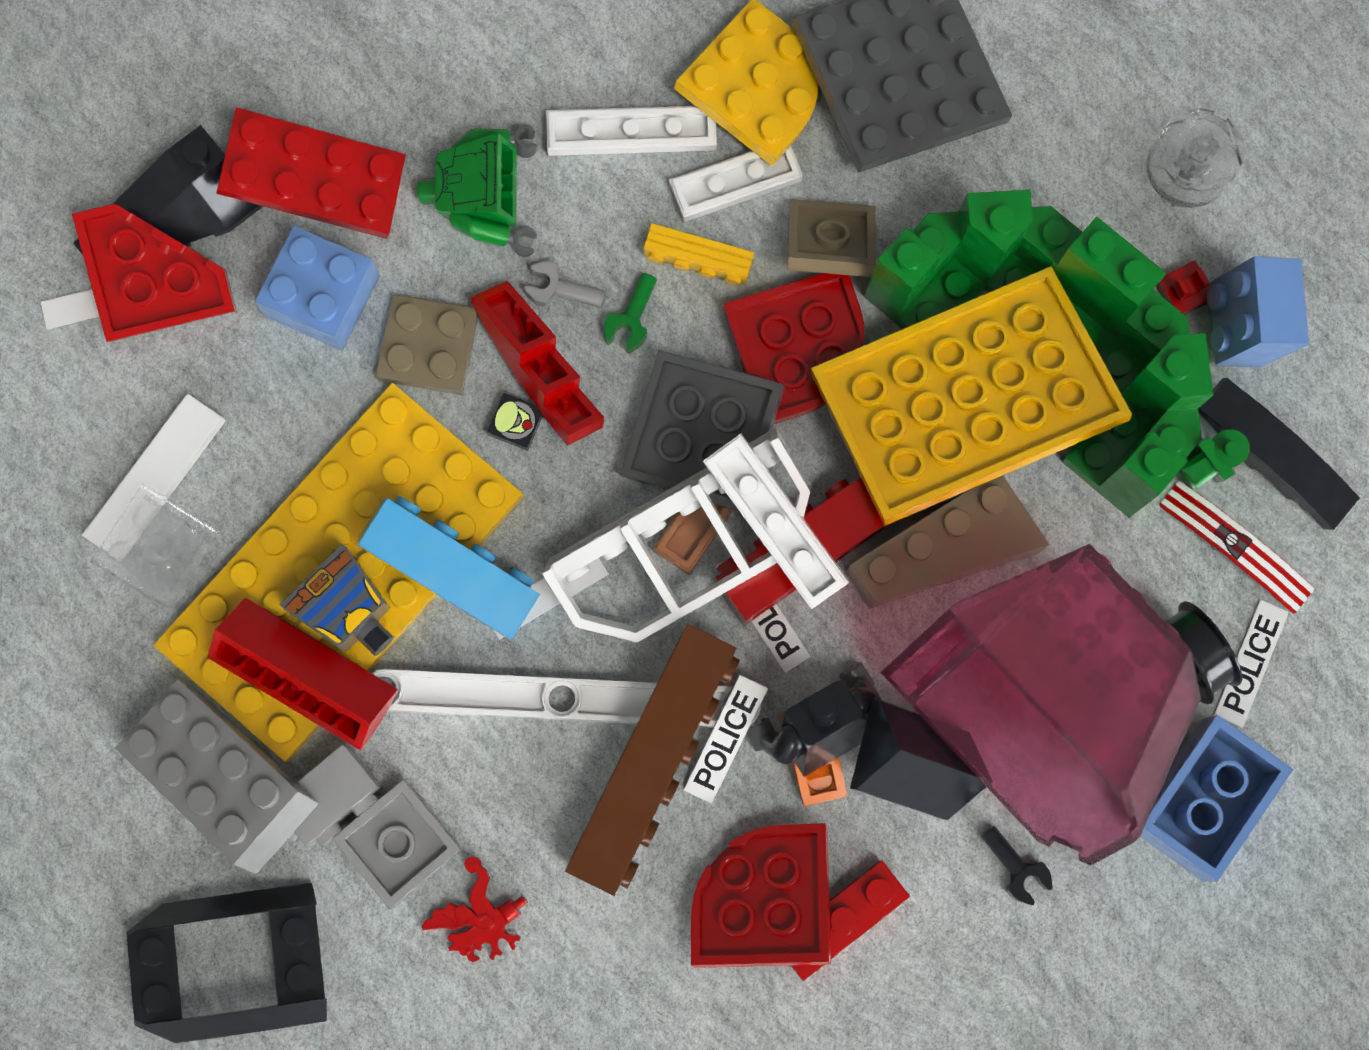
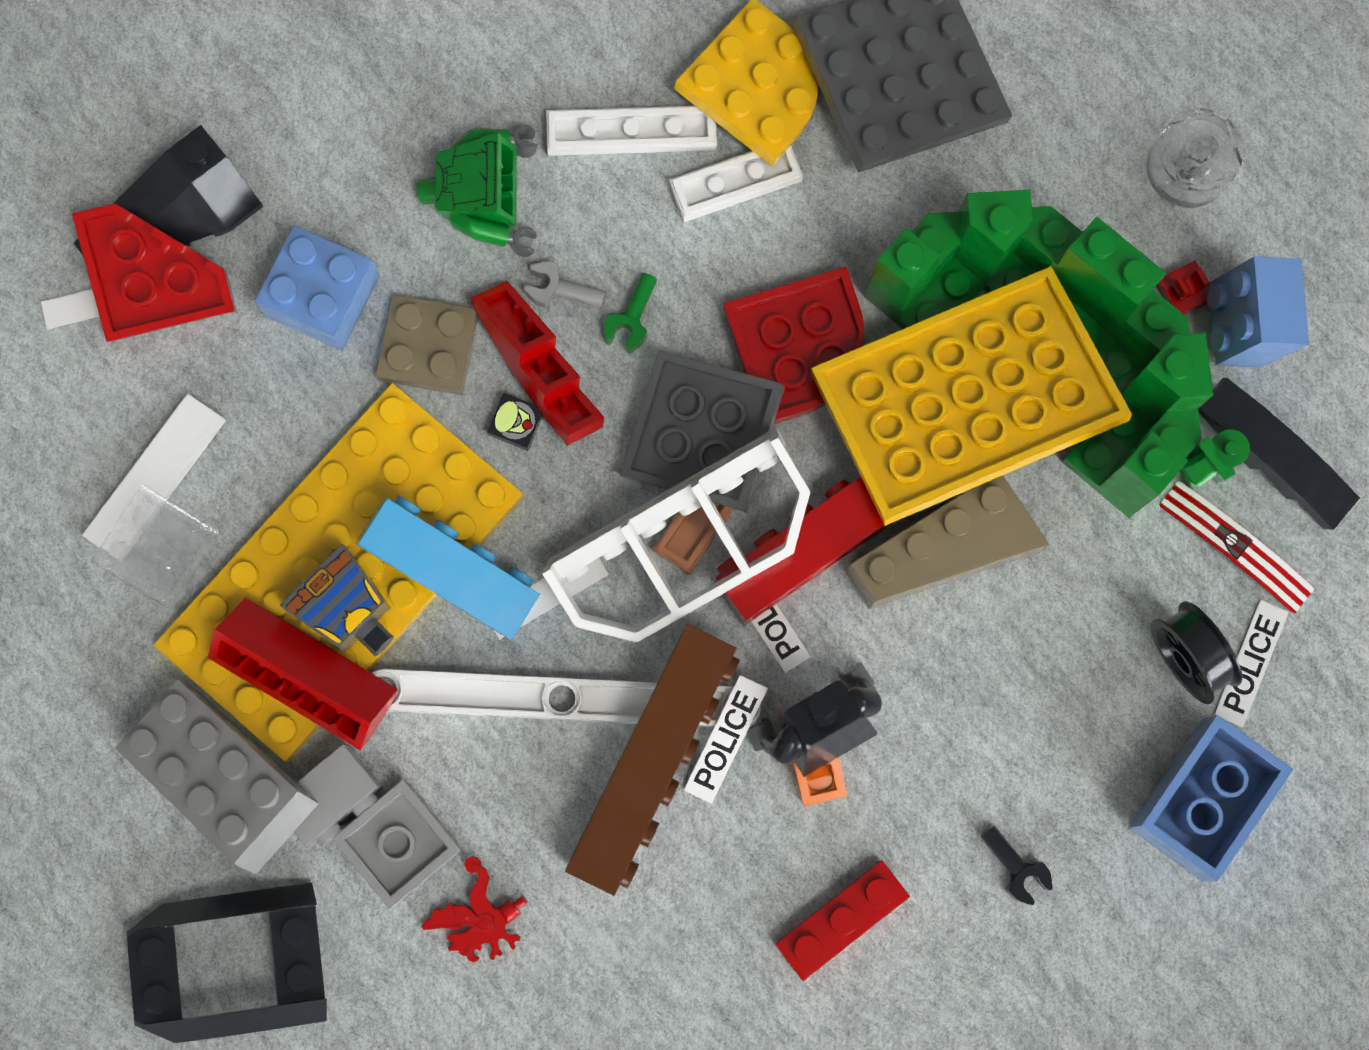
(311, 173): red plate -> none
(698, 254): yellow piece -> none
(765, 901): red plate -> none
(776, 521): white tile -> none
(831, 238): dark tan plate -> none
(911, 764): black slope -> none
(1058, 698): clear pink windscreen -> none

